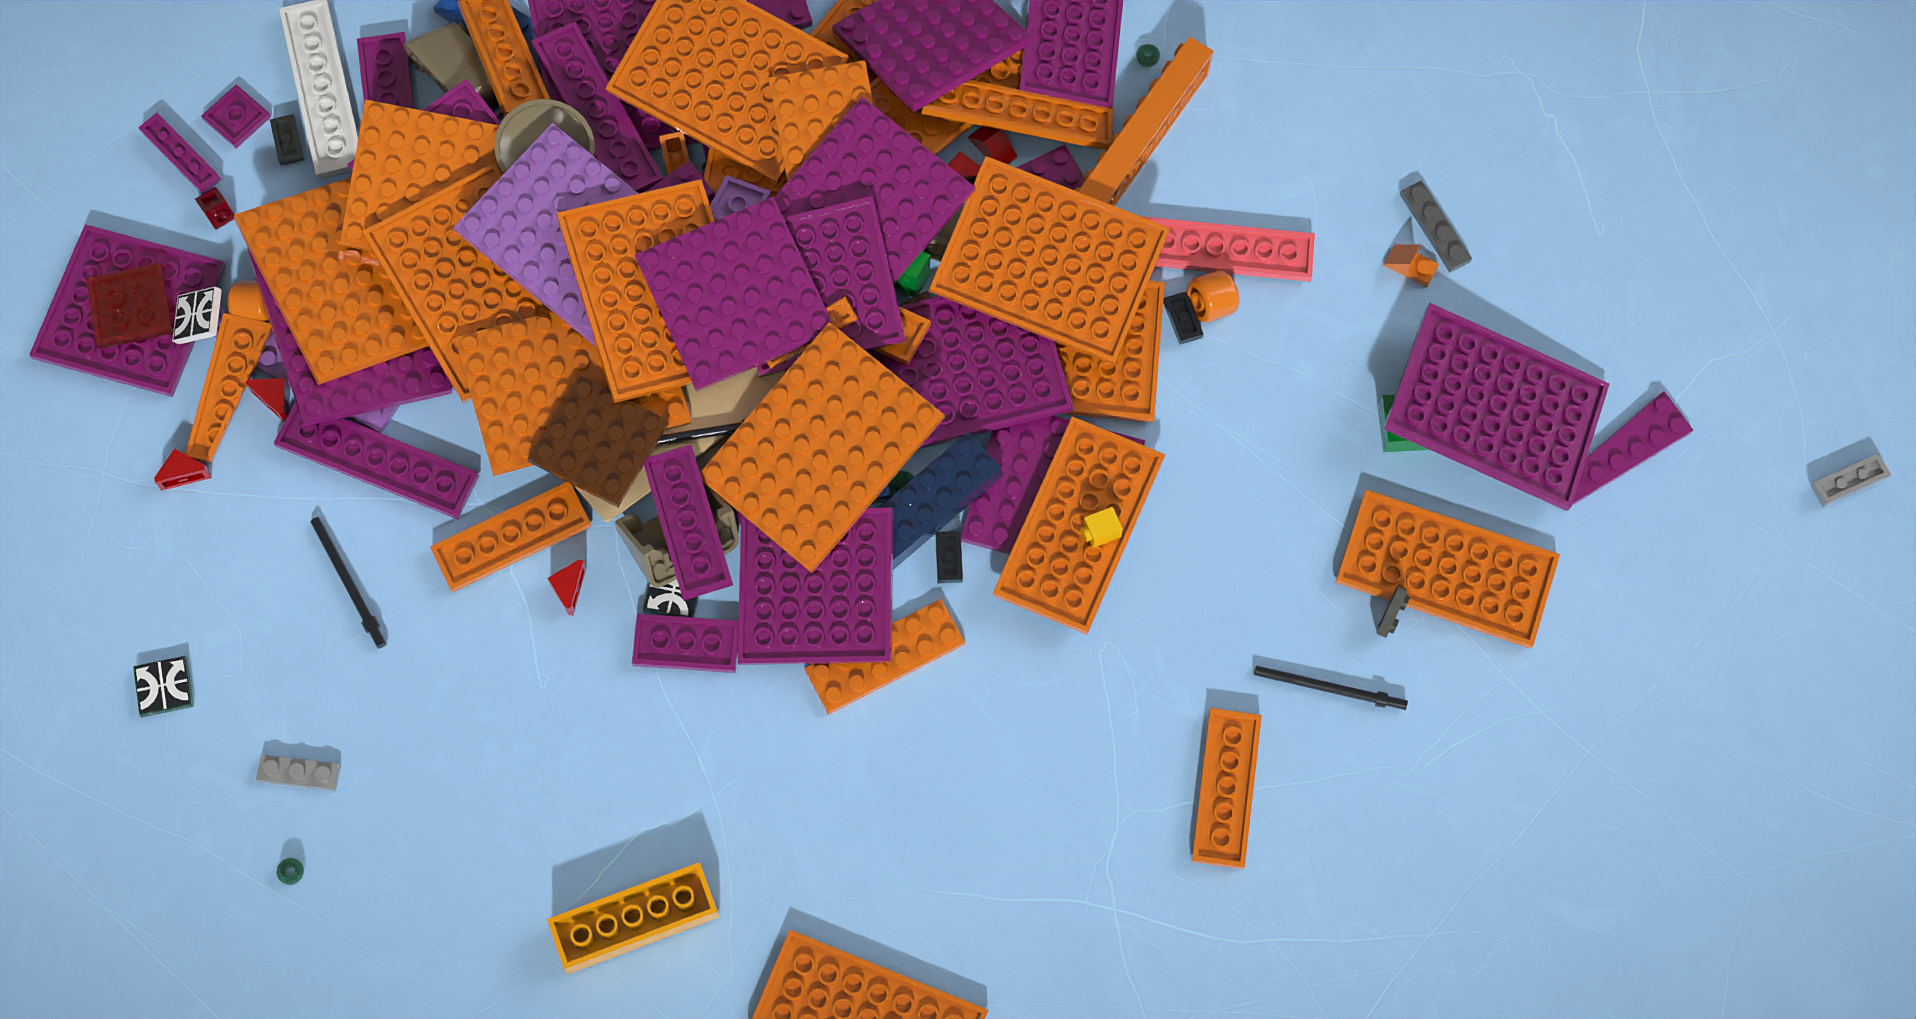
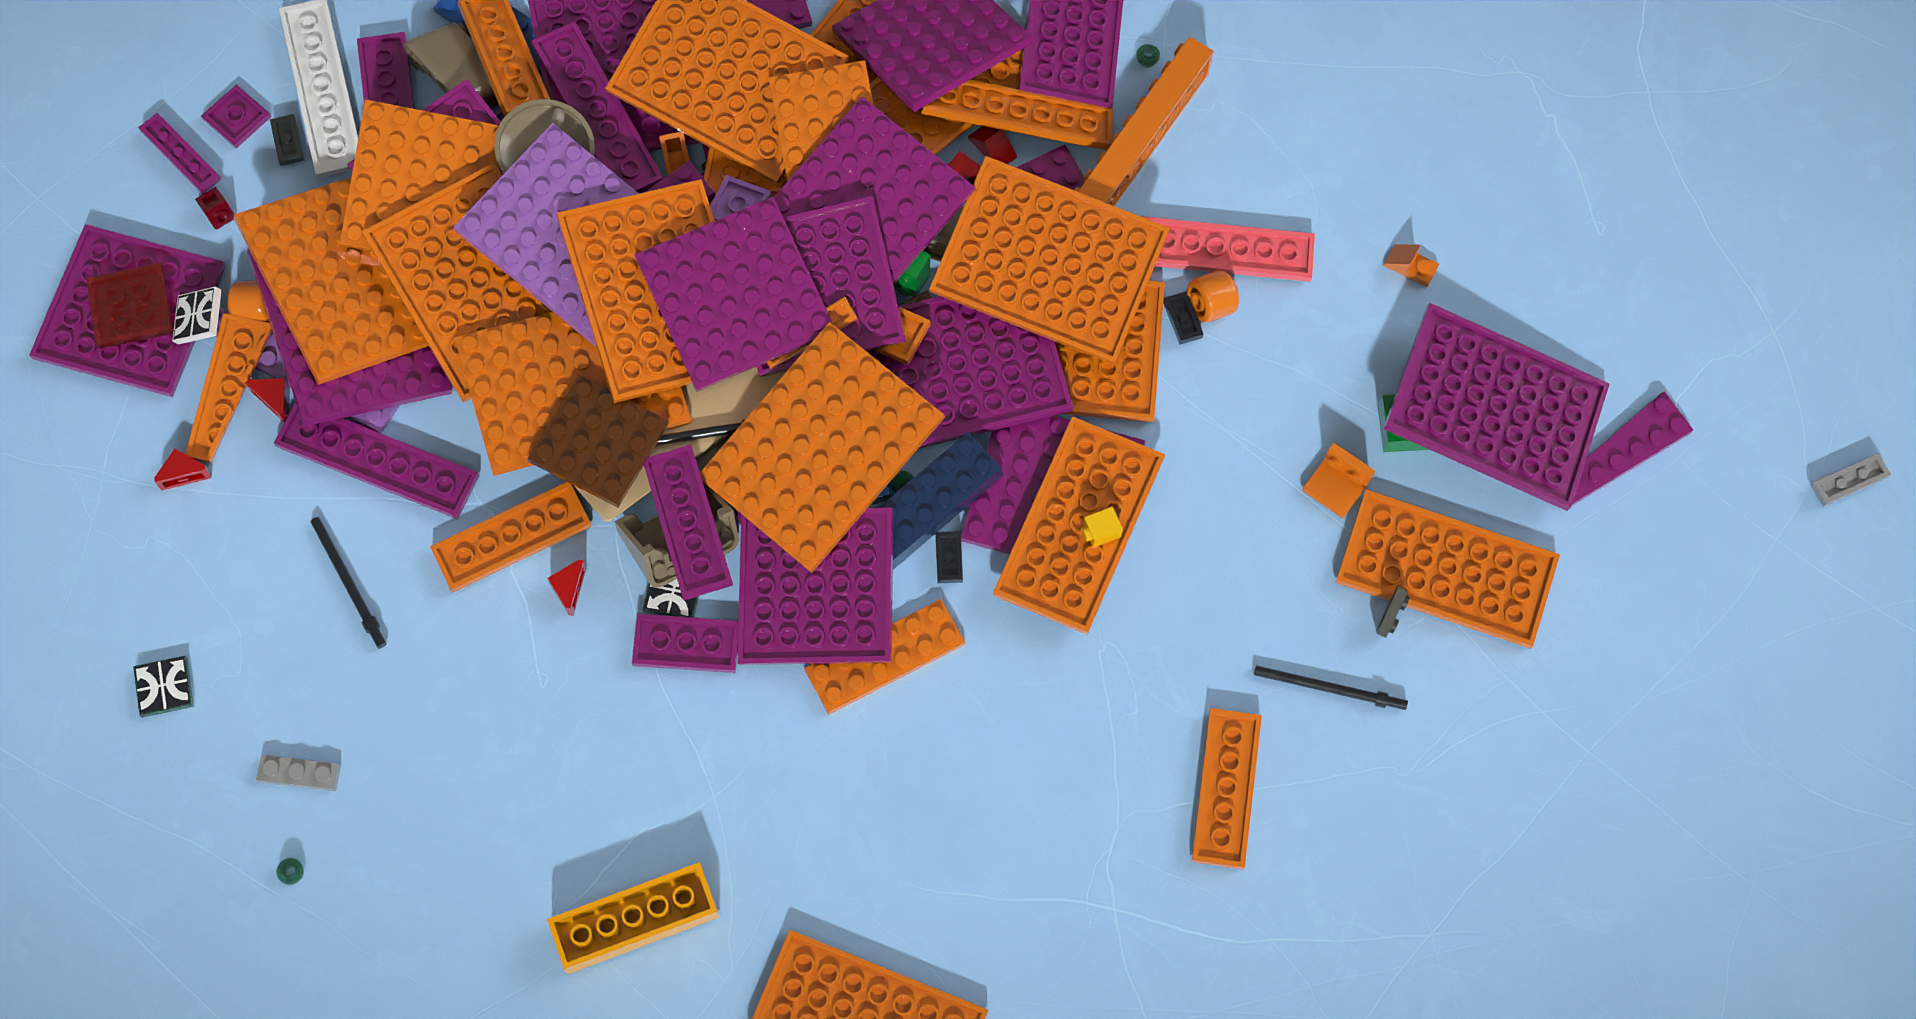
(1339, 481): none -> orange bracket
(1435, 226): dark grey plate -> none

